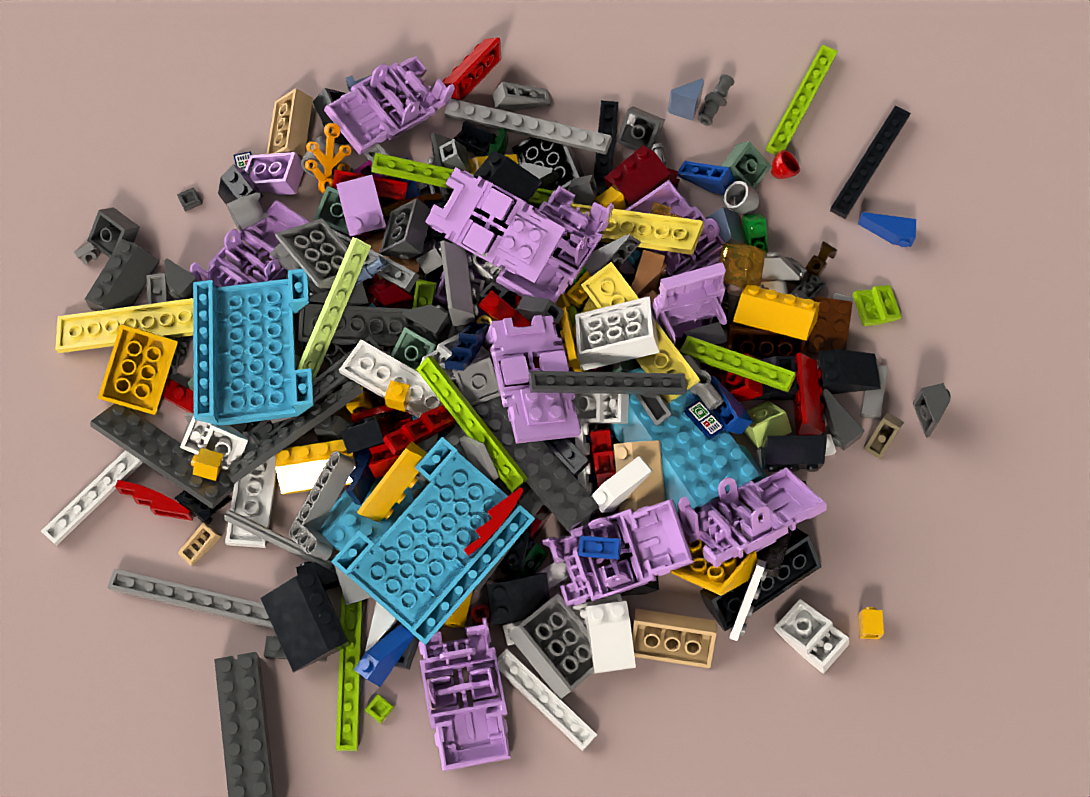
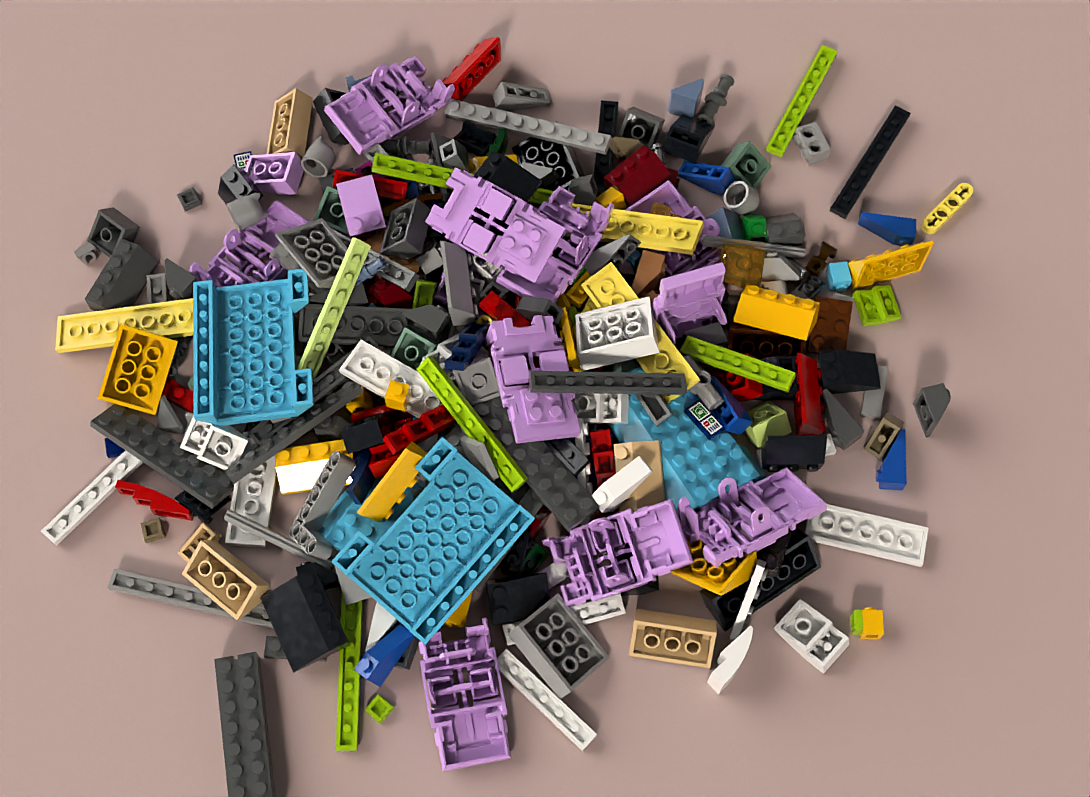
(112, 449): none -> clear blue tile
(152, 530): none -> dark tan tile
(167, 418): none -> dark grey slope
(207, 464): yellow brick -> none
(225, 579): none -> tan slope
(327, 160): light orange plant -> none
(407, 147): none -> dark grey piece
(479, 610): red bush -> none
(498, 516): red slope -> none
(600, 547): blue plate -> none
(610, 637): white slope -> none
(624, 147): none -> dark tan slope
(687, 138): none -> black slope
(730, 661): none -> white slope
(784, 165): red hat -> none
(785, 230): none -> dark grey slope
(789, 251): none -> light grey axle
(814, 142): none -> light grey brick
(838, 276): none -> medium azure brick
(856, 622): none -> lime tile
(869, 534): none -> white plate
(889, 264): none -> yellow slope
(893, 469): none -> blue slope
(947, 208): none -> light yellow beam

